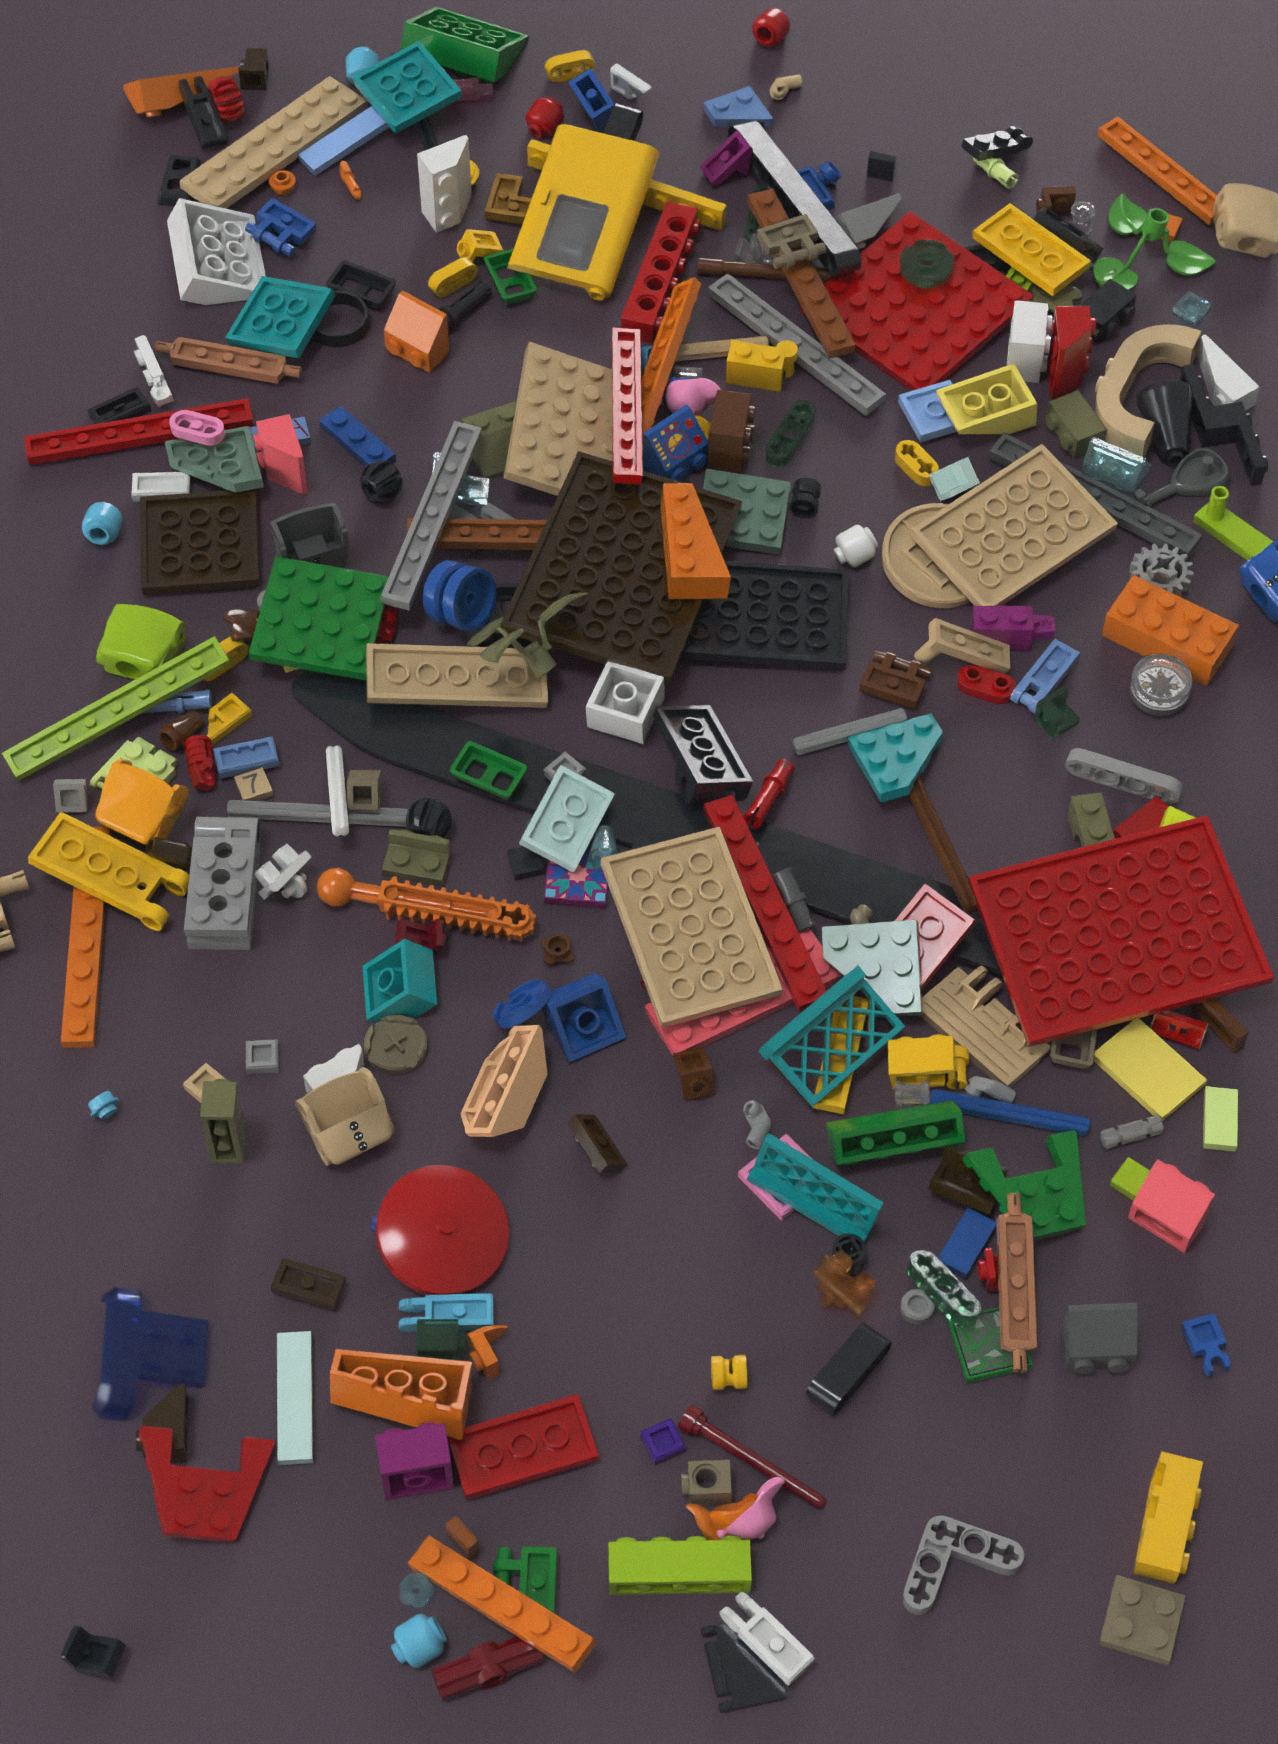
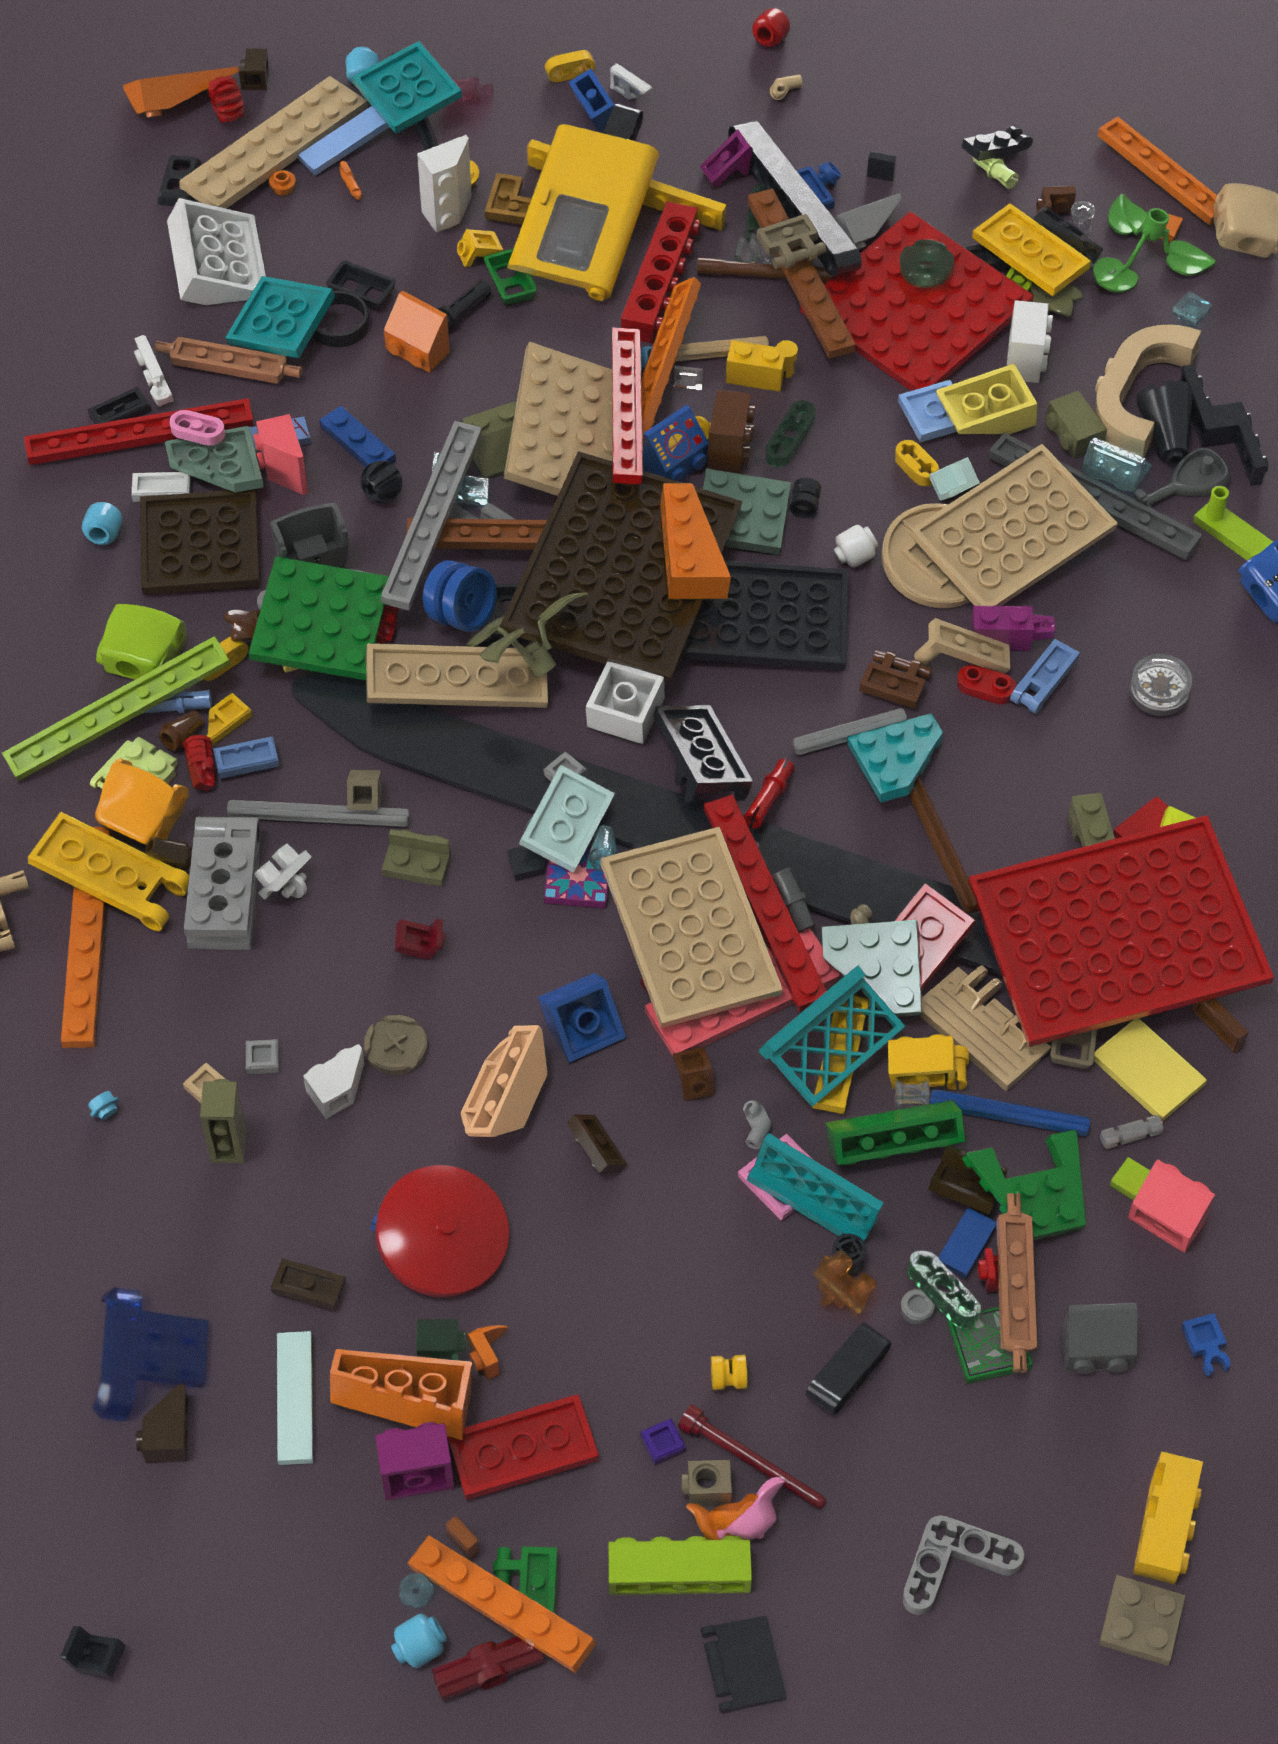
(70, 795): light grey tile -> none
(202, 1500): red wing -> none
(203, 113): black hinge -> none
(253, 785): tan tile -> none
(284, 221): blue plate -> none
(337, 791): white axle -> none
(338, 887): orange gear -> none
(346, 1116): tan piece -> none
(400, 982): teal slope -> none
(429, 817): black piece -> none
(452, 277): yellow beam -> none
(465, 43): green slope -> none
(470, 1310): medium azure hinge -> none
(495, 763): green piece -> none
(523, 1003): blue tile -> none
(544, 117): red head -> none
(557, 941): reddish brown plate -> none
(695, 393): bright pink hair -> none
(737, 108): medium blue wing -> none
(768, 1639): white hinge -> none
(811, 355): light grey plate -> none
(991, 1087): light grey arm -> none
(1054, 714): clear green panel -> none
(1069, 349): red slope -> none
(1093, 766): light grey beam -> none
(1110, 307): black hinge -> none
(1162, 568): light grey gear -> none
(1164, 623): orange brick -> none
(1179, 1027): red piece -> none
(1220, 1119): yellowish green tile -> none
(1224, 378): white slope -> none

